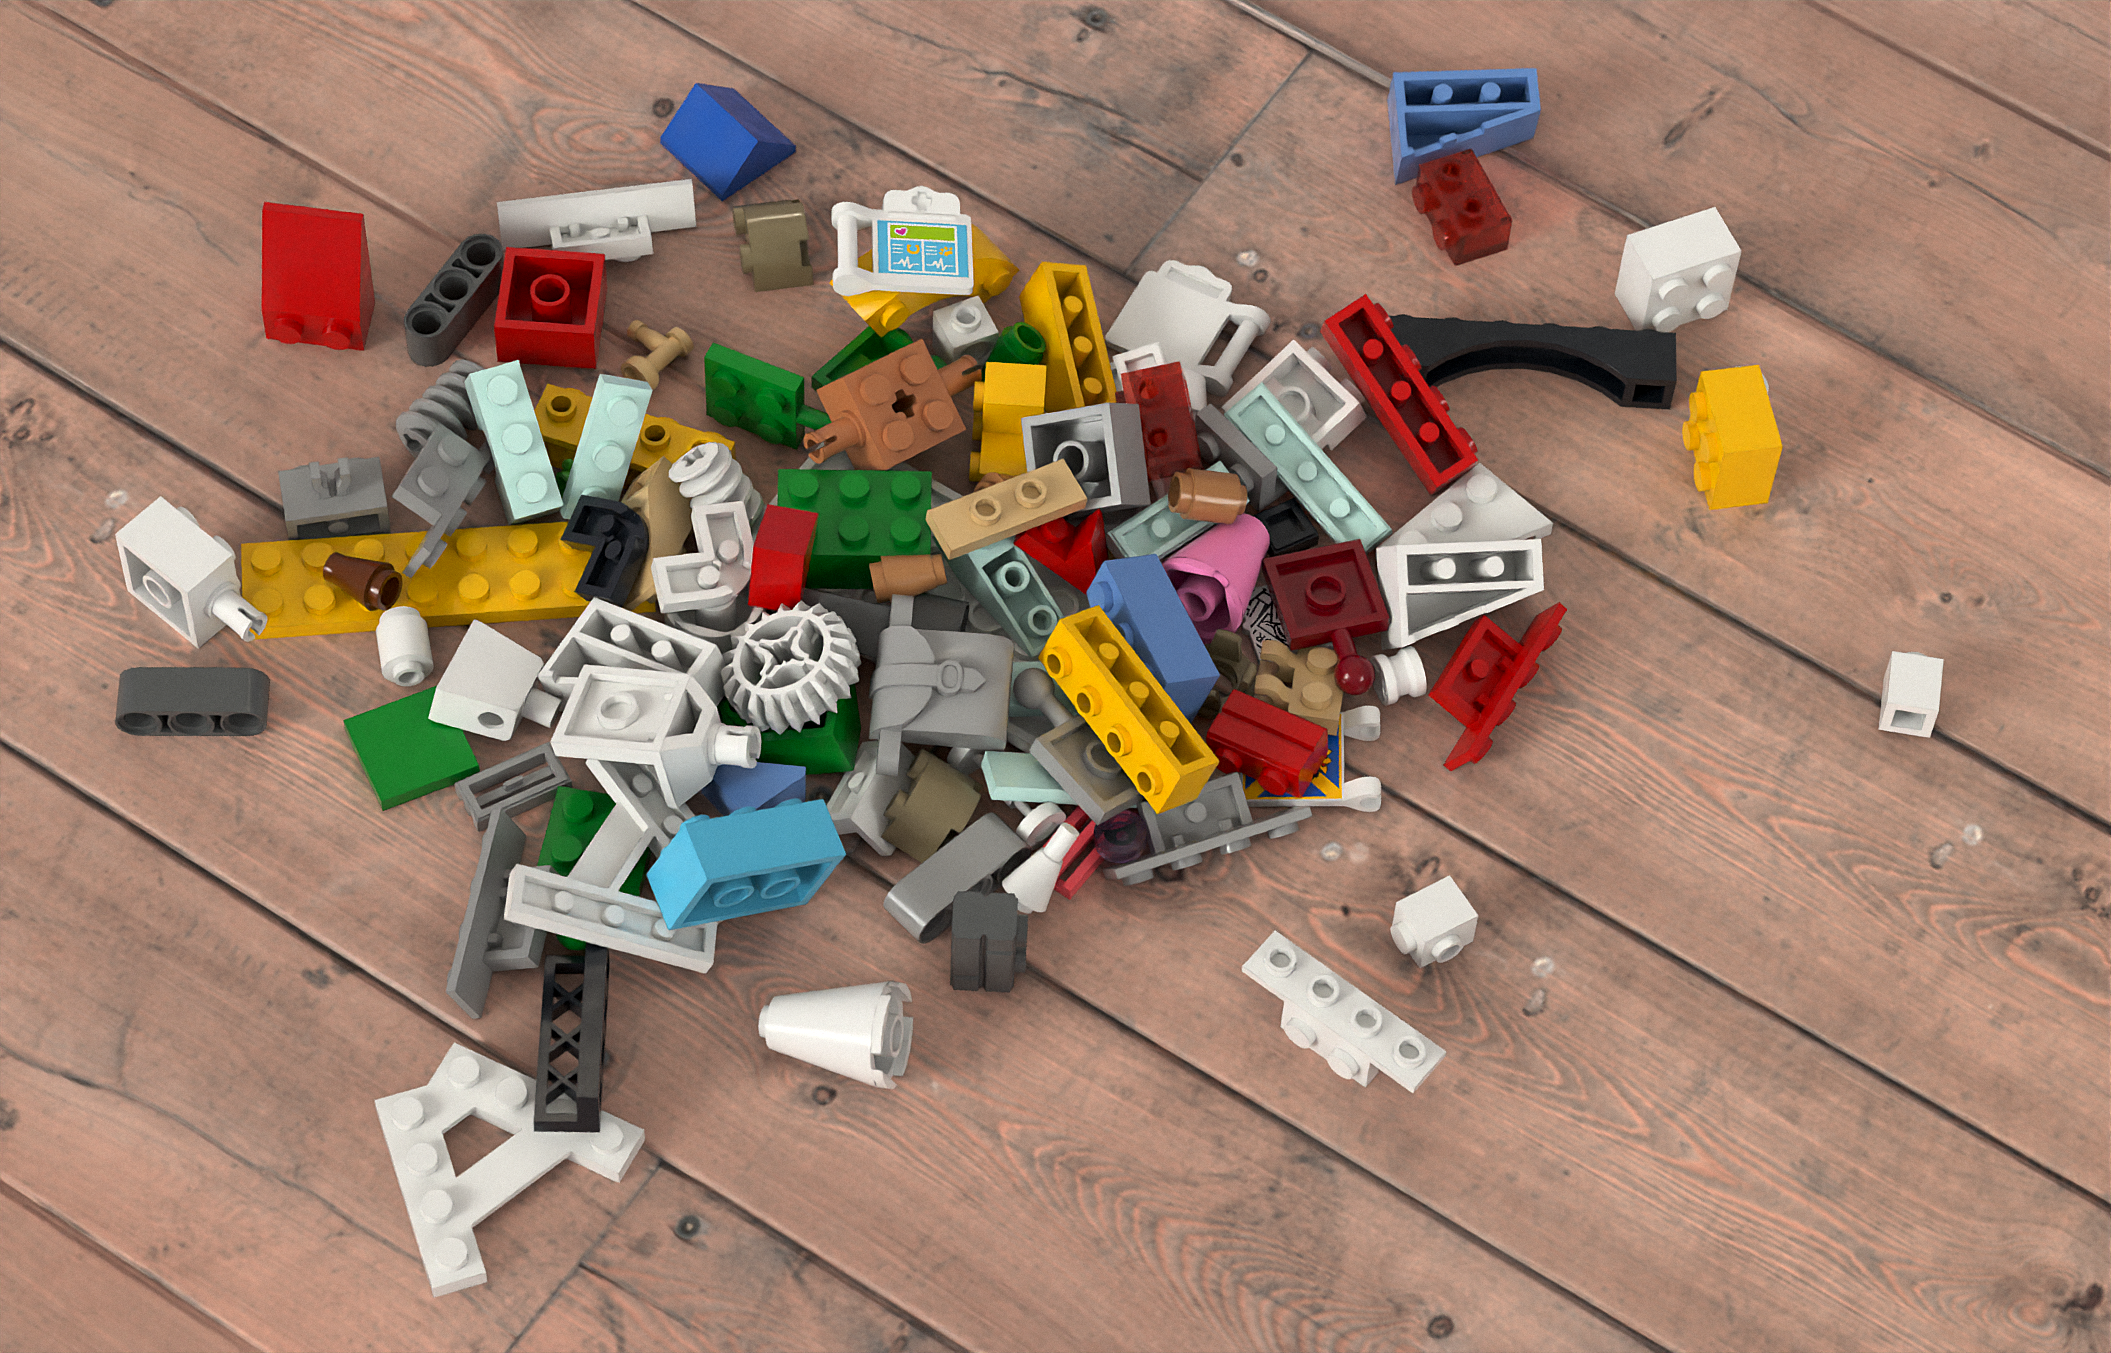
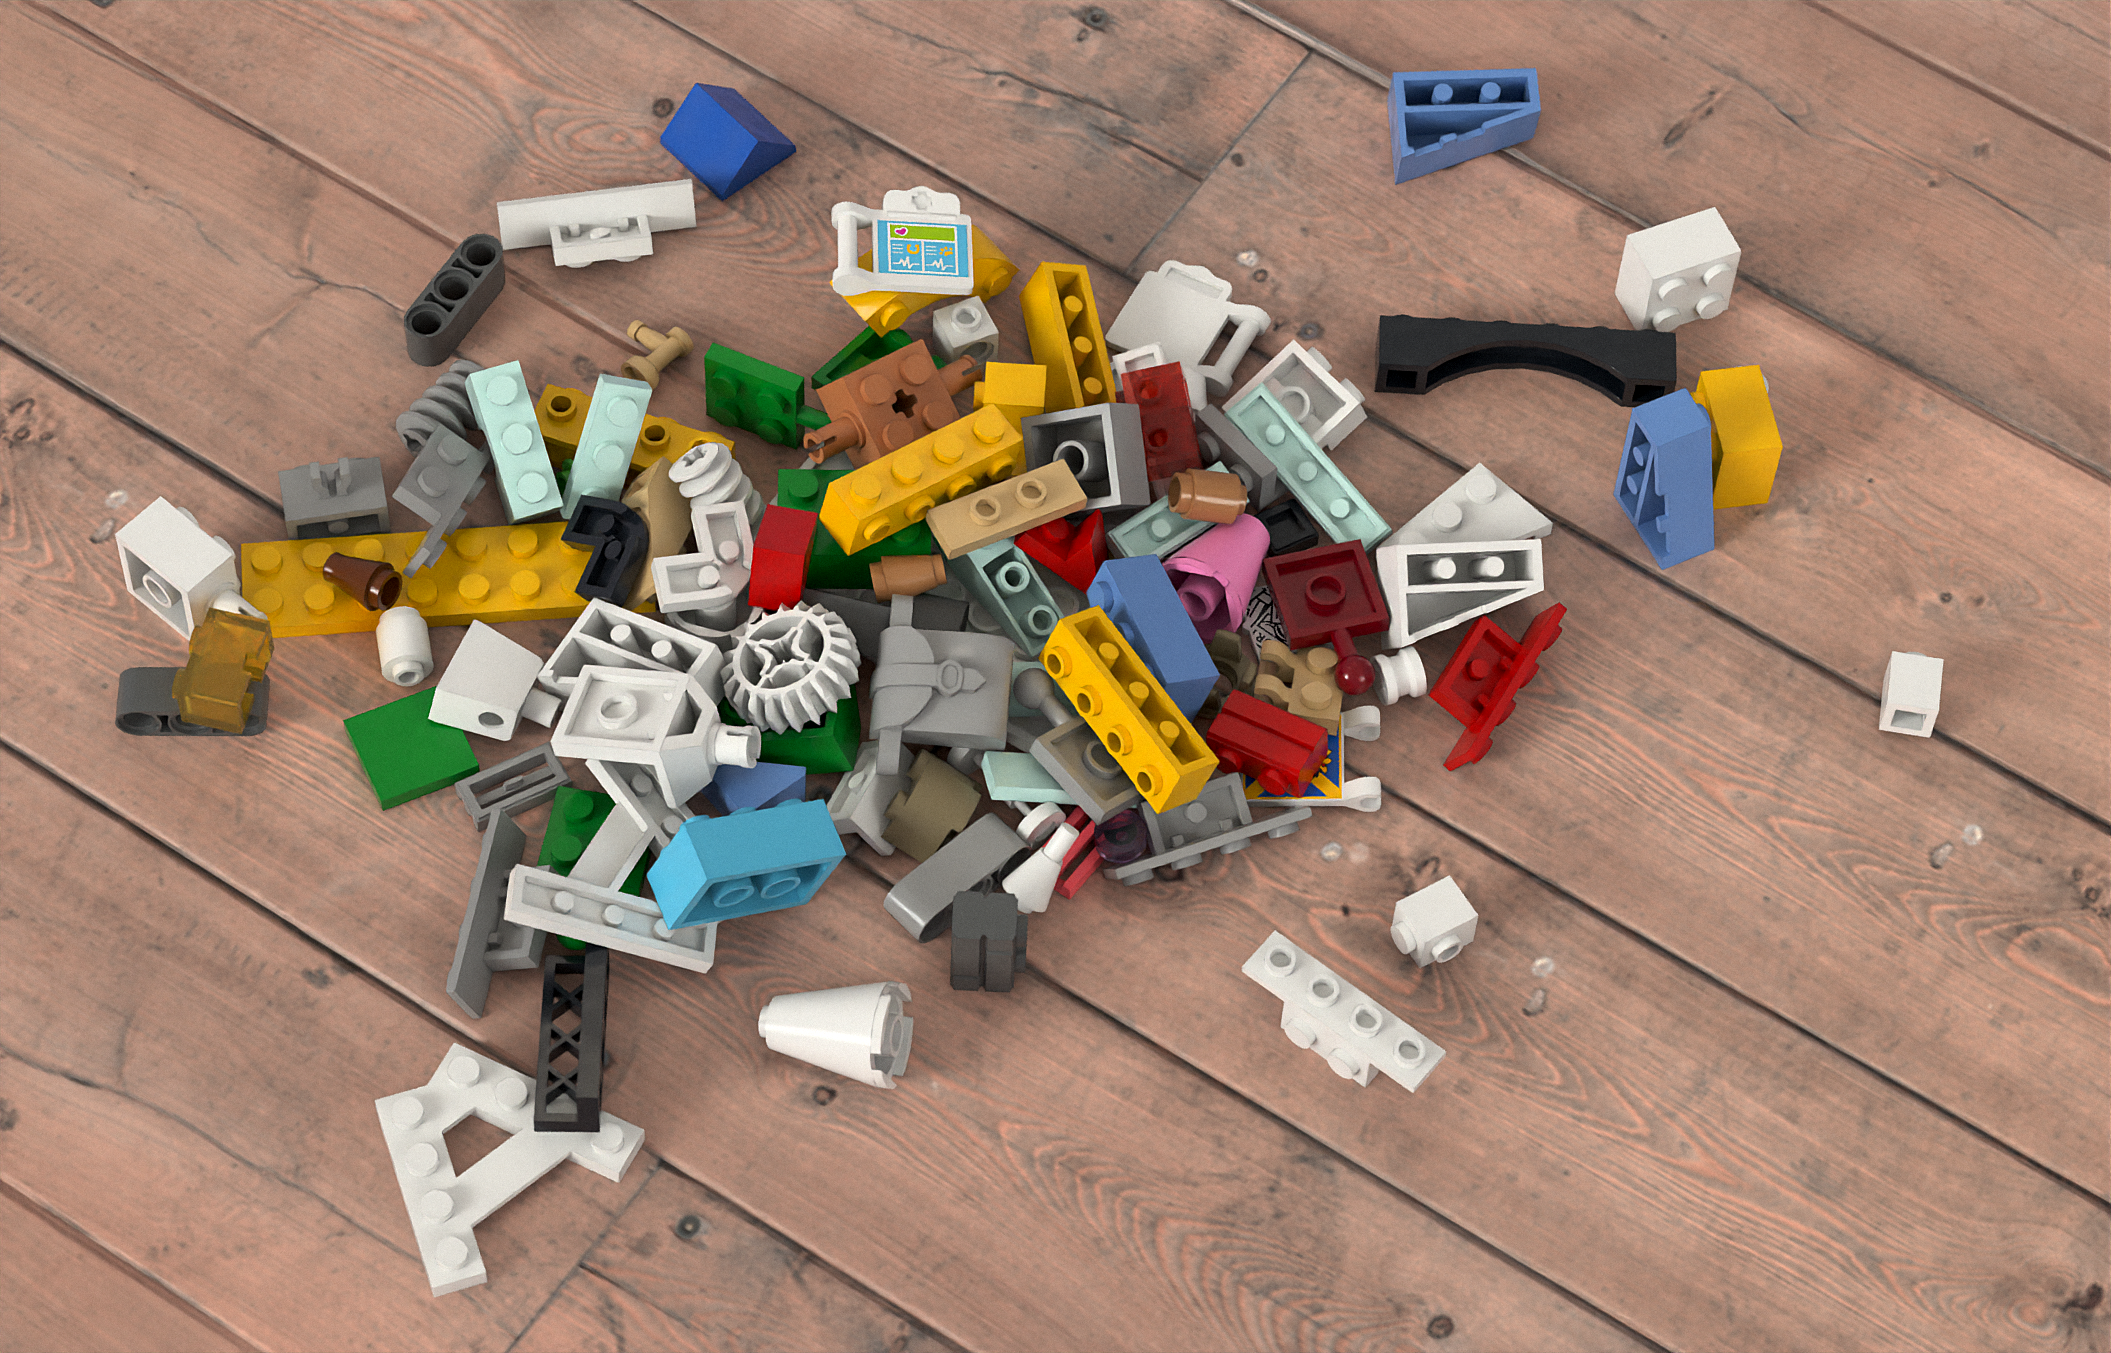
(222, 663): none -> clear yellow brick
(316, 276): red slope -> none
(551, 307): red brick -> none
(775, 244): dark tan cylinder -> none
(920, 477): none -> yellow brick
(1017, 345): green cone -> none
(1399, 395): red brick -> none
(1462, 207): clear red brick -> none
(1668, 478): none -> medium blue wedge

